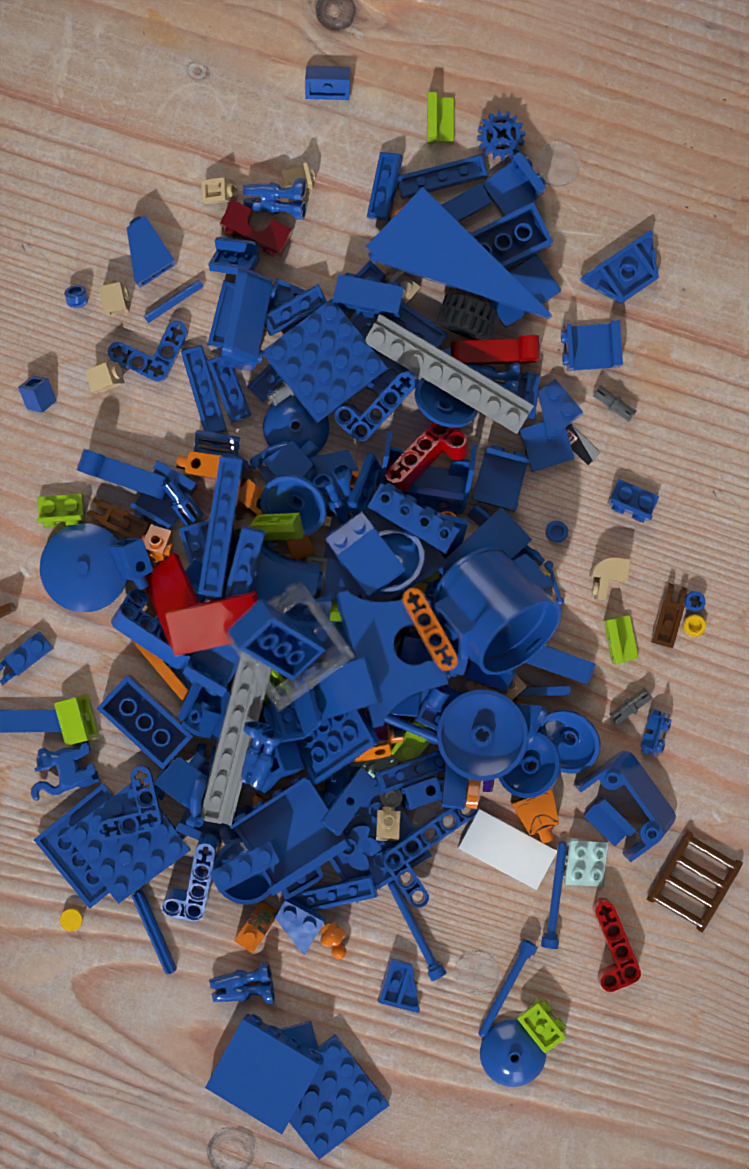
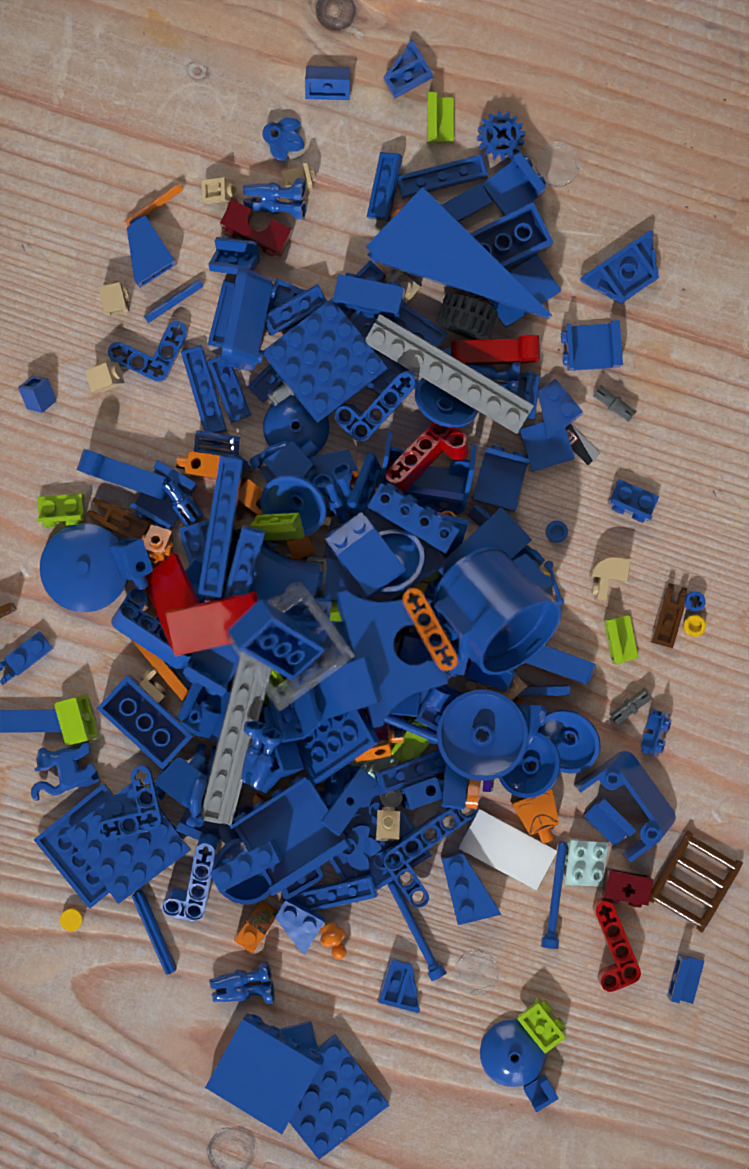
(76, 296): blue tile -> none
(154, 689): none -> tan bracket
(155, 204): none -> orange bar
(286, 139): none -> blue plate
(408, 71): none -> blue wing
(467, 892): none -> blue wedge
(526, 950): blue piece -> none
(540, 1092): none -> blue panel
(640, 885): none -> dark red brick
(685, 979): none -> blue panel

